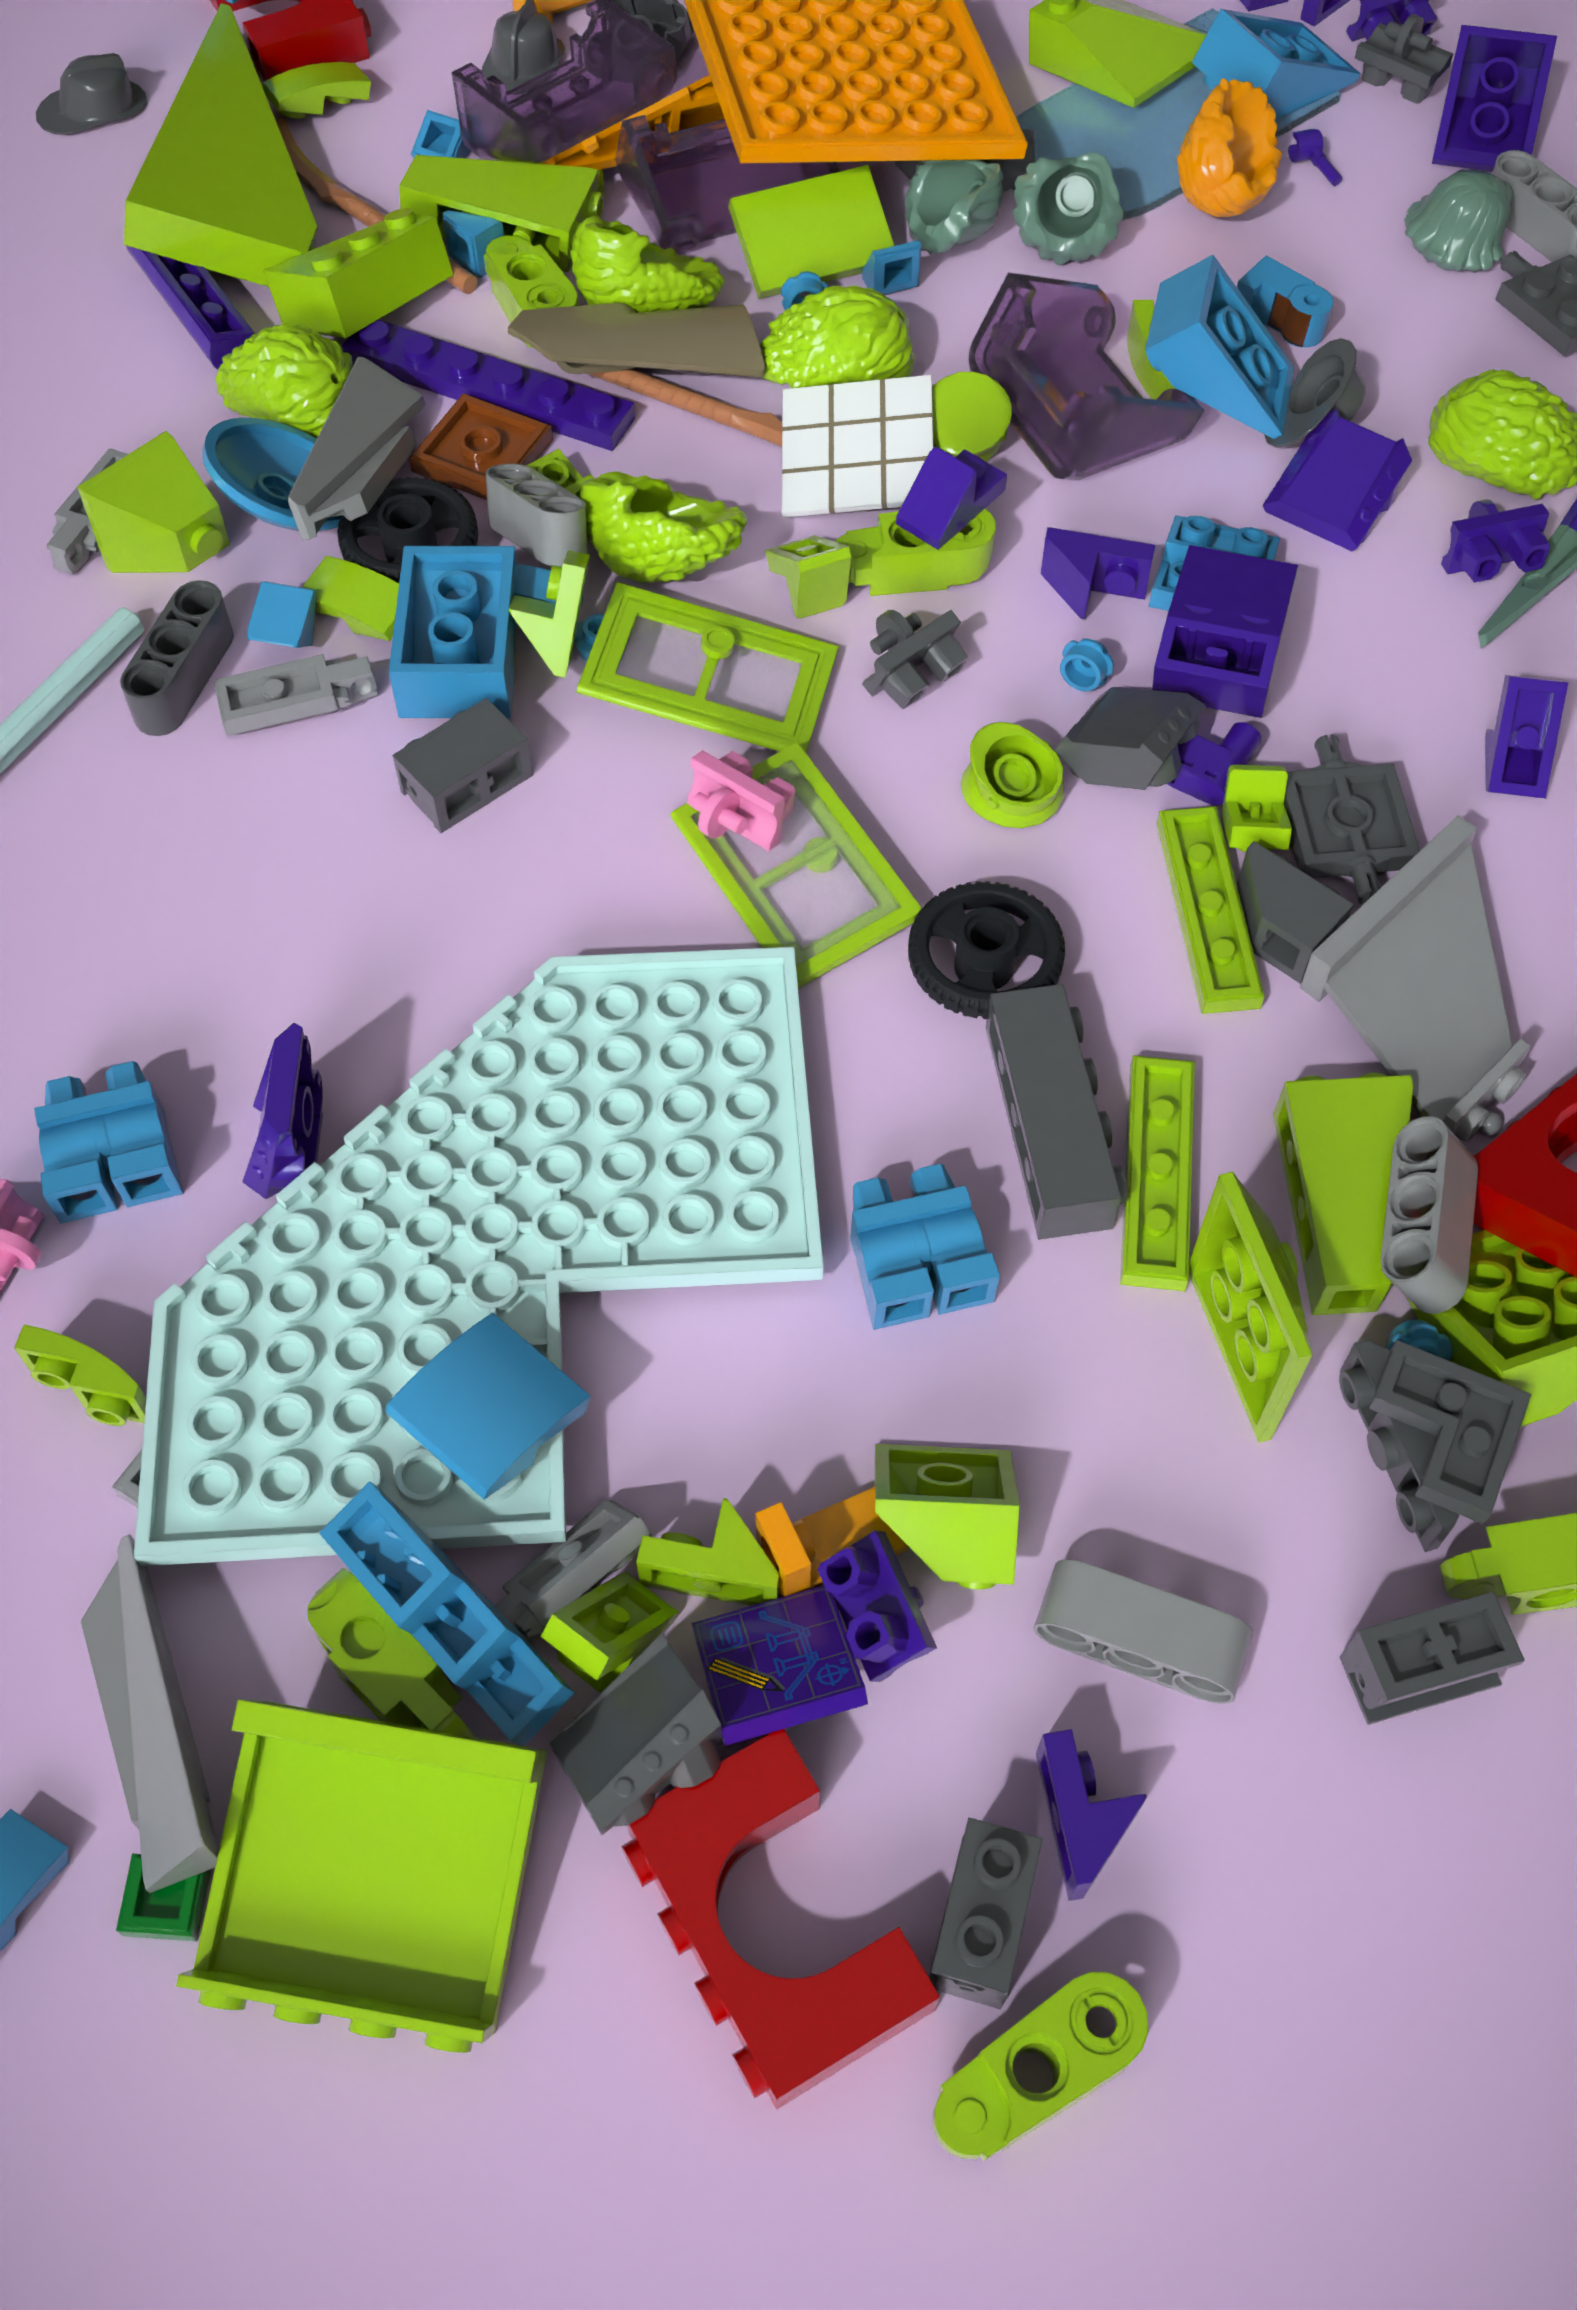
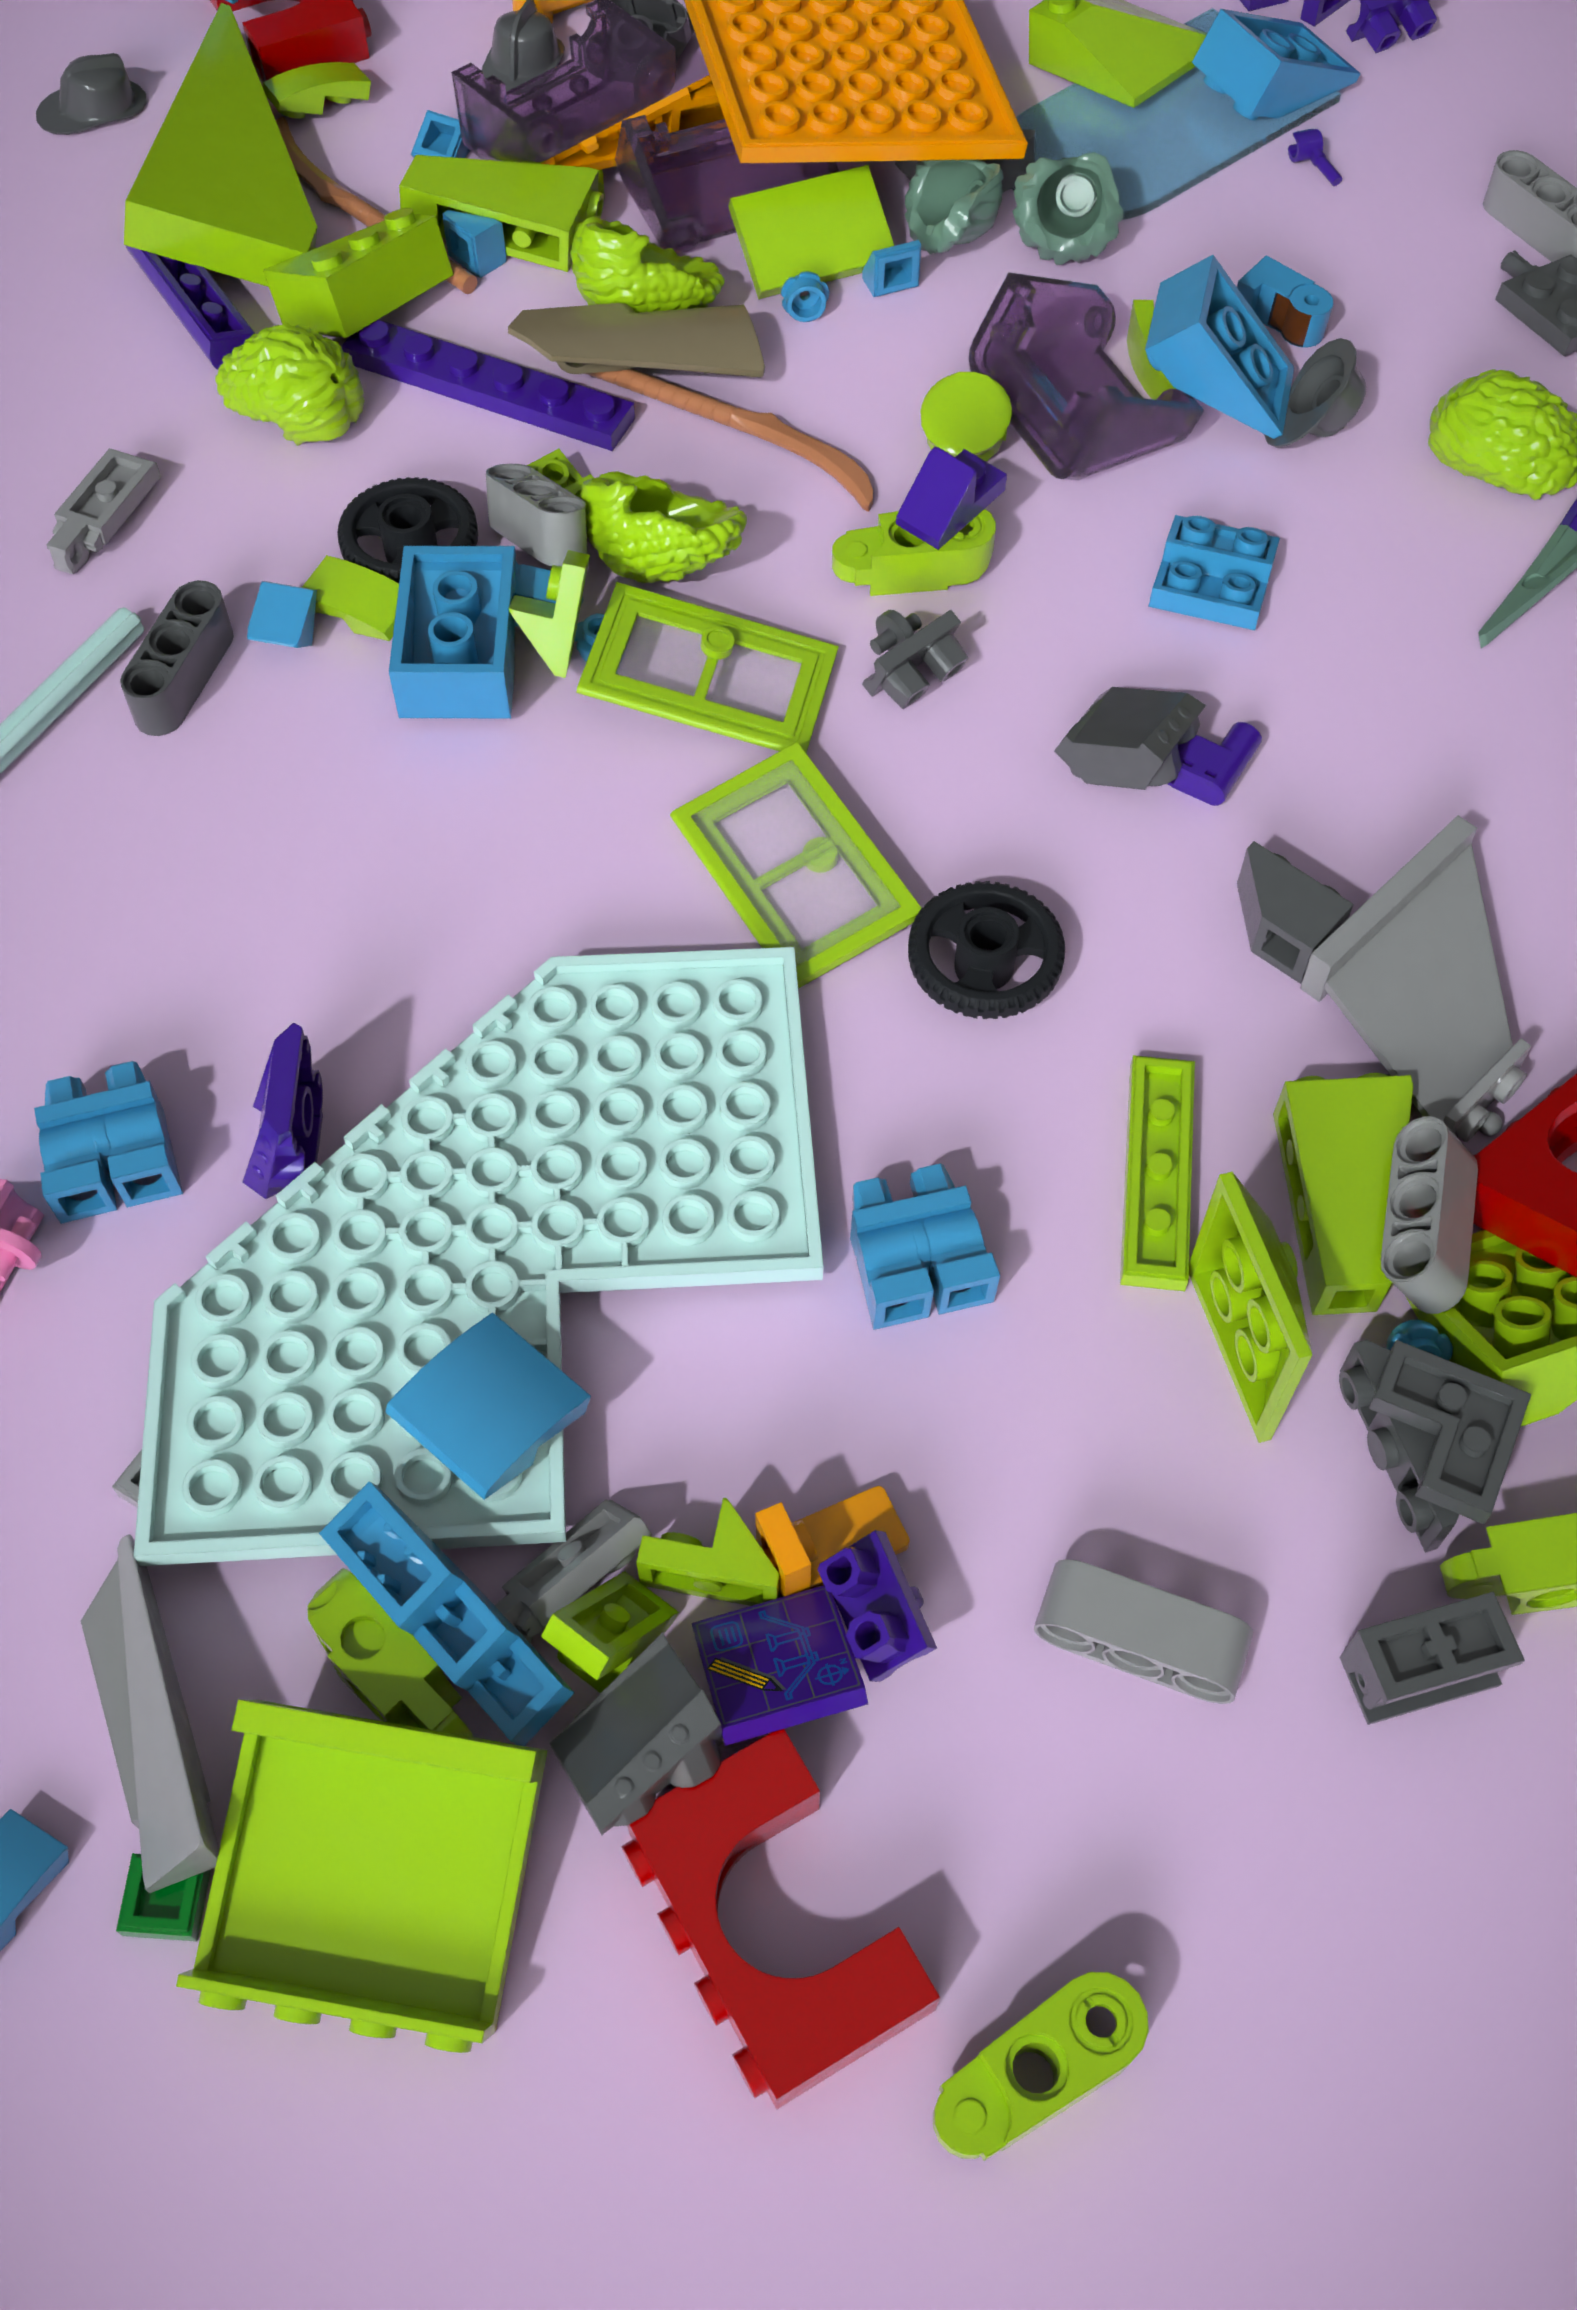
(96, 1380): lime slope -> none
(153, 511): lime slope -> none
(257, 466): dark azure dish -> none
(292, 692): light grey hinge -> none
(356, 449): light grey wedge -> none
(463, 764): dark grey hinge -> none
(474, 439): dark orange tile -> none
(526, 277): lime piece -> none
(736, 802): bright pink hips -> none
(814, 572): lime slope -> none
(838, 340): lime hair -> none
(854, 444): white piece -> none
(952, 1509): lime slope -> none
(985, 1913): dark grey hinge -> none
(1012, 776): lime piece -> none
(1054, 1112): dark grey brick -> none
(1082, 1830): dark purple slope -> none
(1086, 664): dark azure plate -> none
(1088, 562): dark purple slope -> none
(1209, 910): lime tile -> none
(1224, 629): dark purple slope -> none
(1230, 151): light orange hair -> none
(1256, 807): lime bracket -> none
(1339, 481): dark purple slope -> none
(1348, 819): dark grey plate -> none
(1405, 54): dark grey hips -> none
(1461, 221): sand green hair -> none
(1493, 96): dark purple slope -> none
(1496, 538): dark purple hips -> none
(1524, 737): dark purple slope -> none

